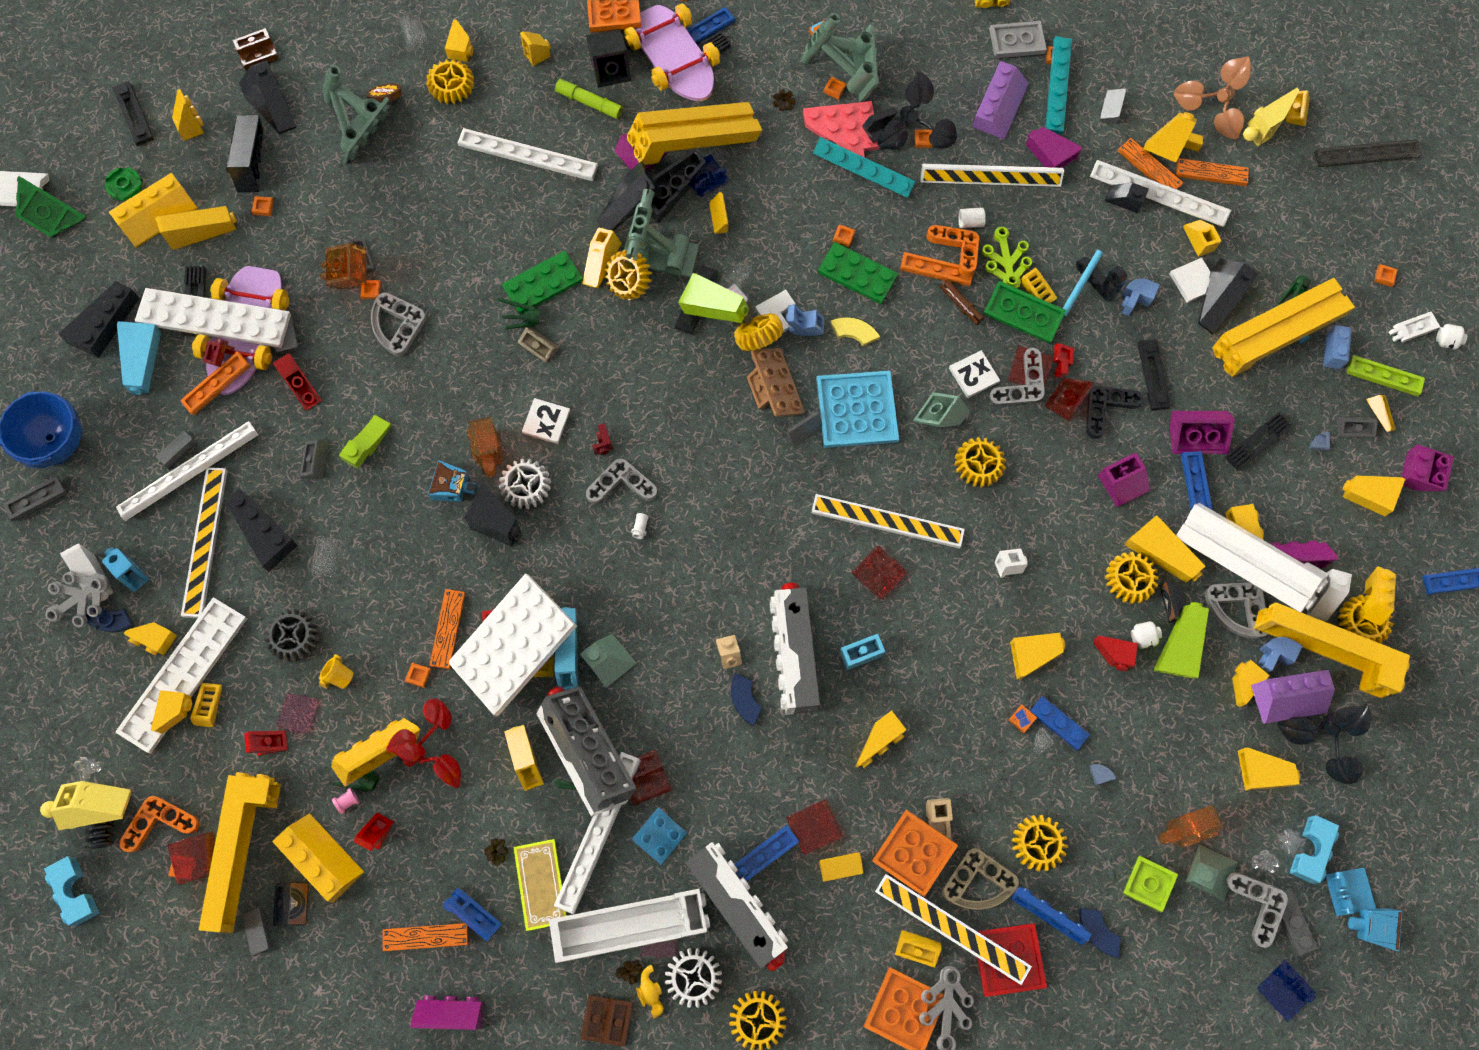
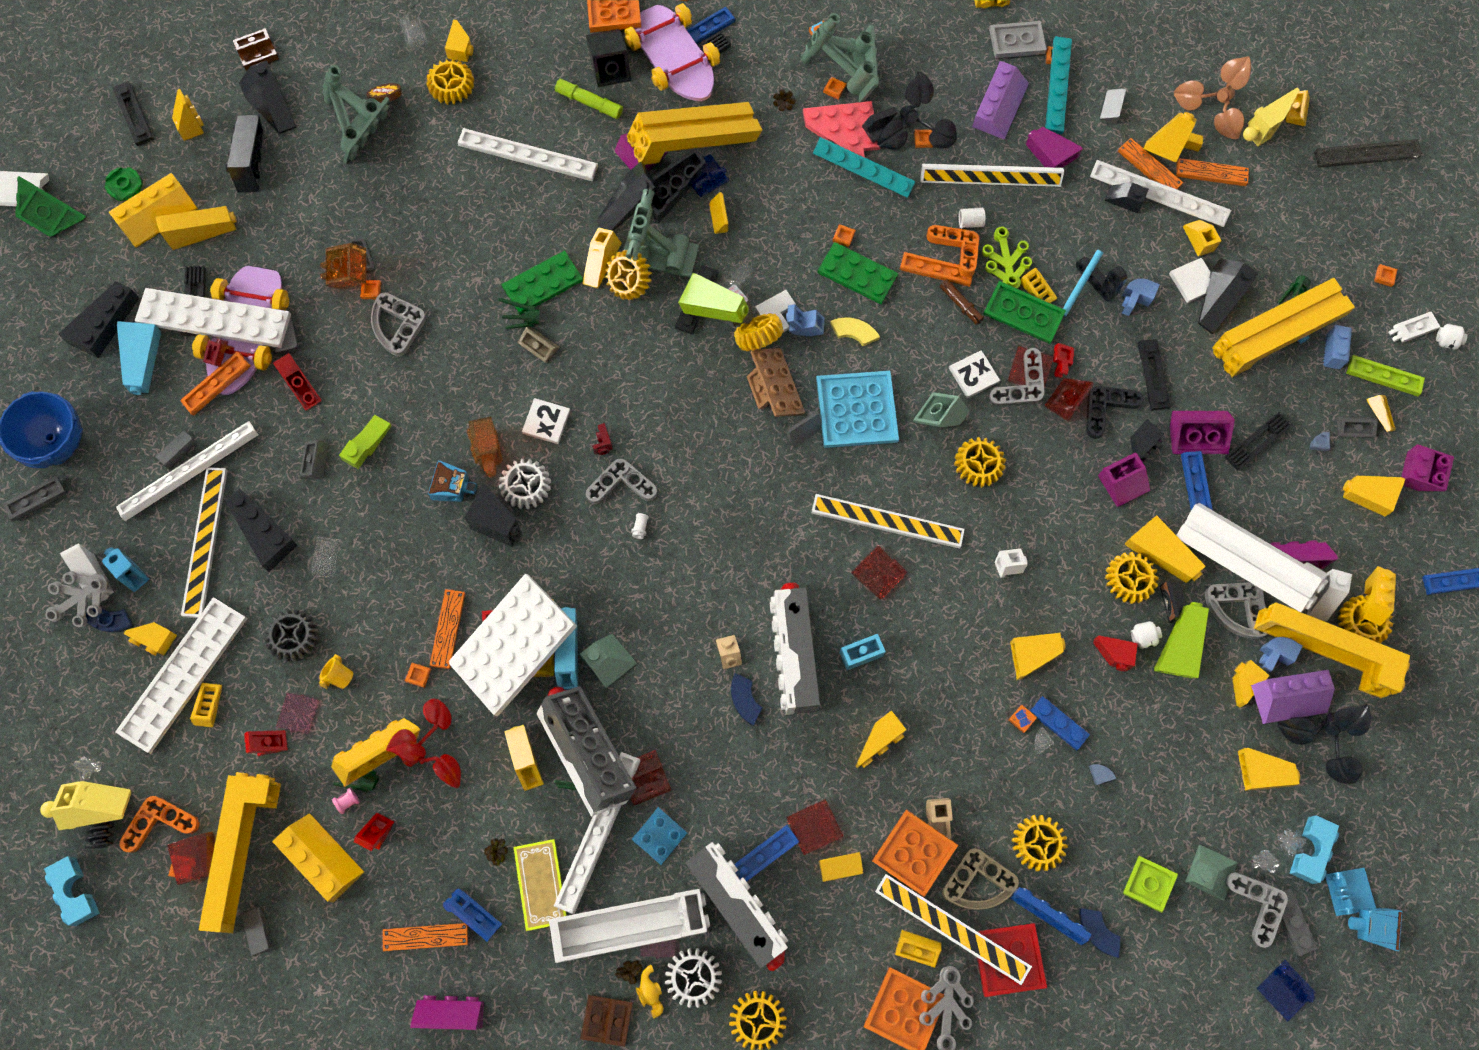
(170, 710): yellow slope -> none
(262, 206): orange tile -> none
(290, 903): panel -> none
(535, 47): yellow slope -> none
(1145, 438): none -> black slope
(1192, 827): clear orange hinge -> none
(1247, 518): yellow slope -> none

